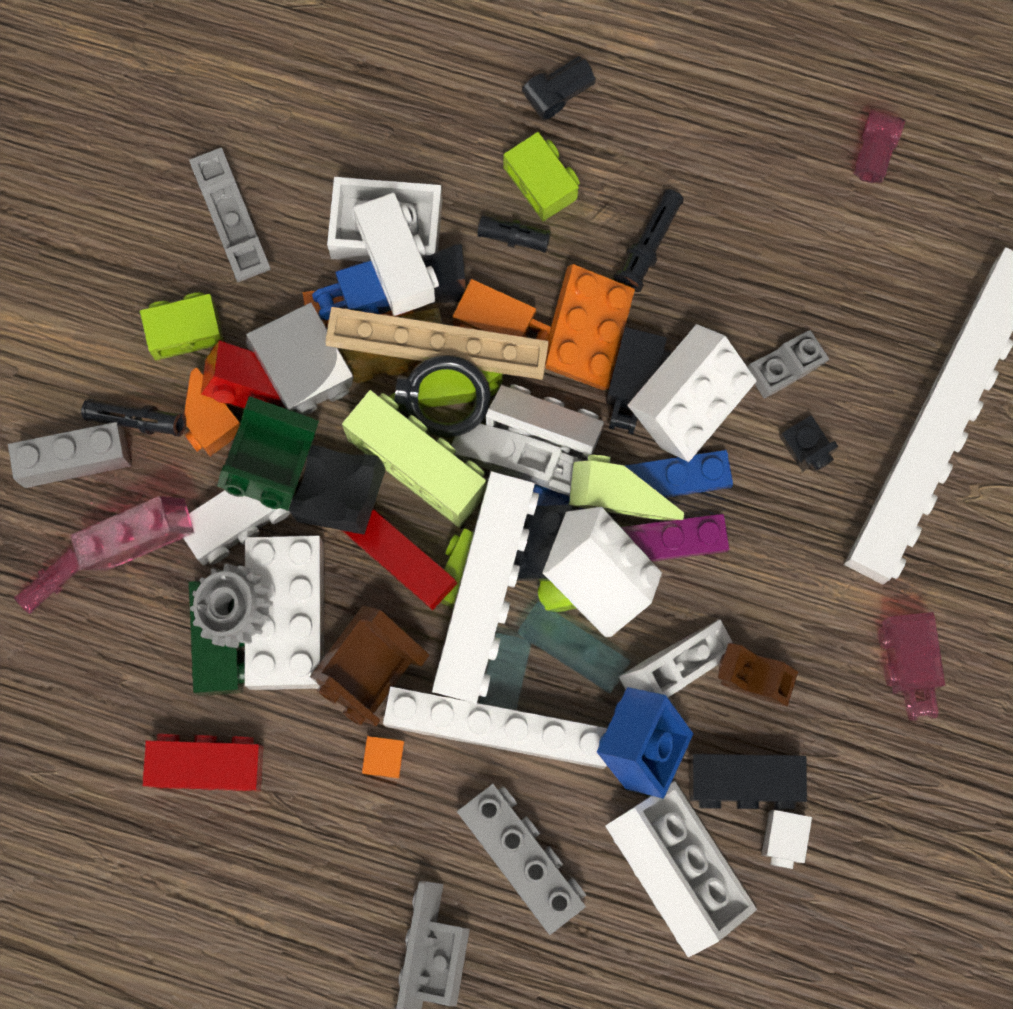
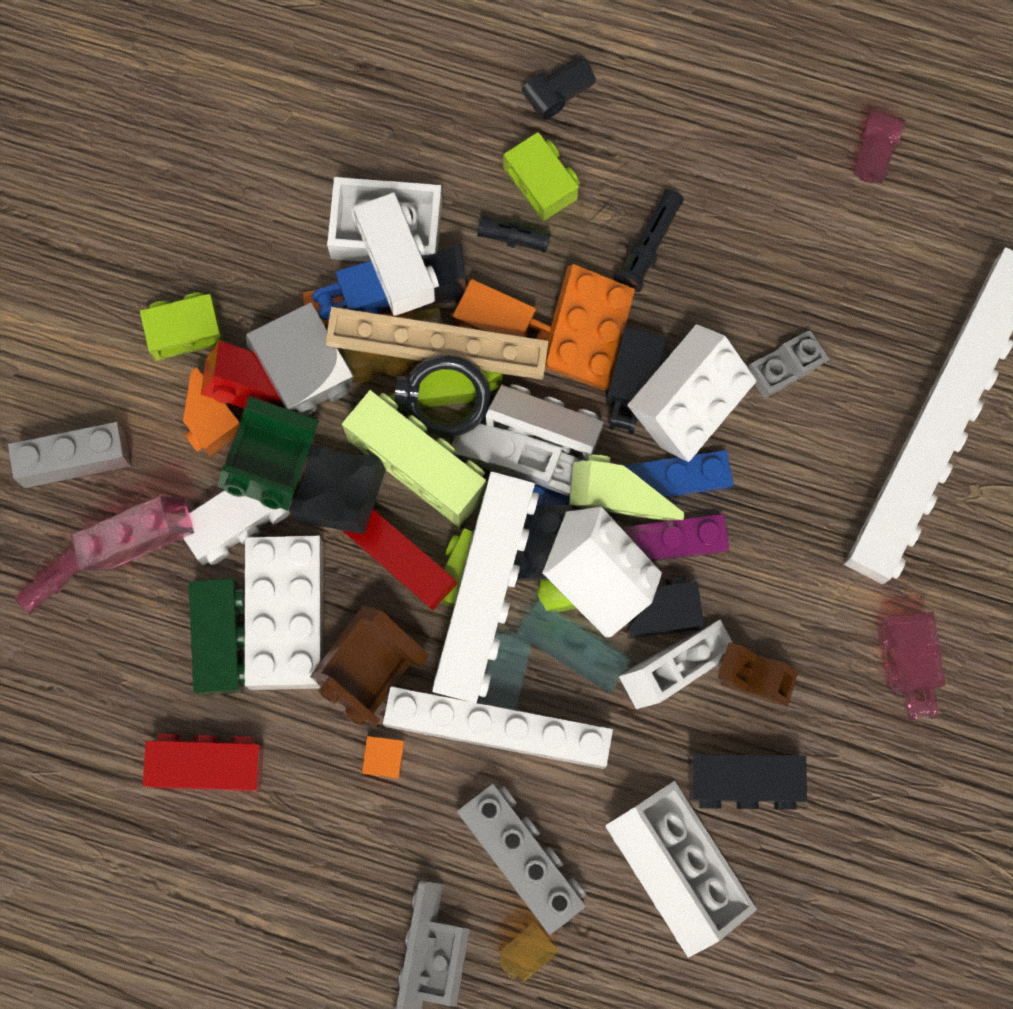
(167, 422): black pin -> none
(229, 215): light grey slope -> none
(249, 609): light grey gear -> none
(526, 952): none -> clear yellow brick
(645, 742): blue brick -> none
(673, 610): none -> black slope
(786, 838): white brick -> none
(808, 445): black bracket -> none

